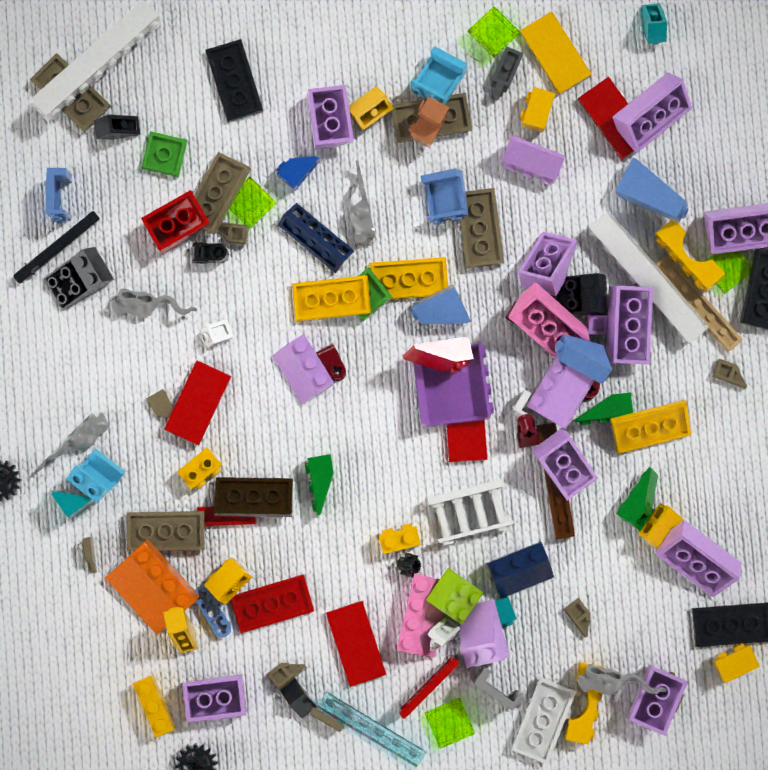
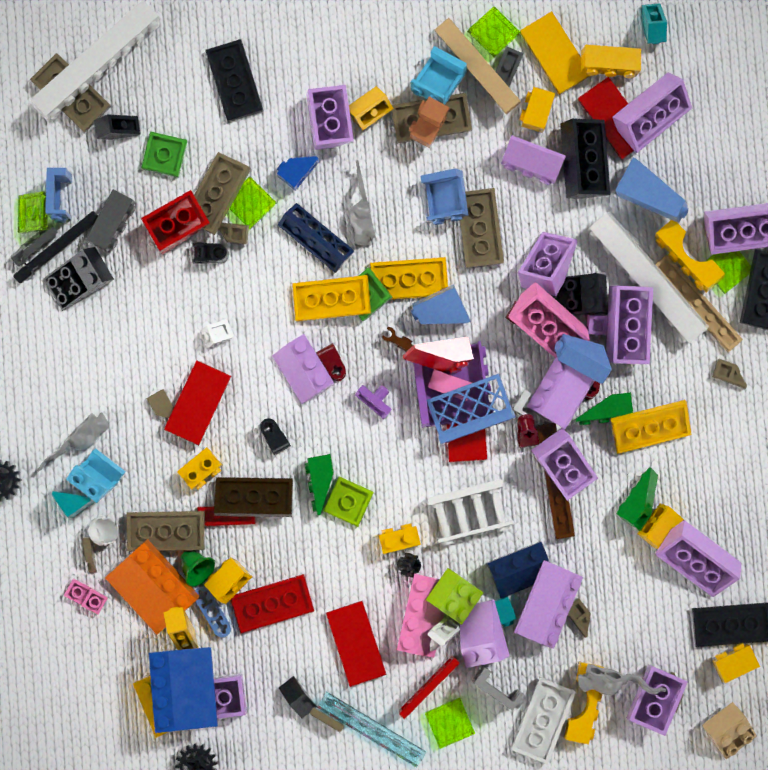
(32, 212): none -> clear neon green tile
(34, 244): none -> dark grey hinge
(85, 596): none -> bright pink slope
(102, 531): none -> white hair
(111, 221): none -> dark grey brick
(143, 304): light grey animal -> none
(183, 689): none -> blue slope
(196, 567): none -> green hat
(276, 439): none -> black piece
(285, 673): dark tan tile -> none
(348, 501): none -> lime tile
(374, 400): none -> medium lavender tile
(403, 343): none -> reddish brown plate
(445, 383): none -> bright pink slope
(477, 66): none -> tan tile
(477, 424): none -> medium blue fence
(548, 604): none -> lavender slope
(585, 158): none -> black slope
(610, 61): none -> yellow brick
(729, 730): none -> tan slope

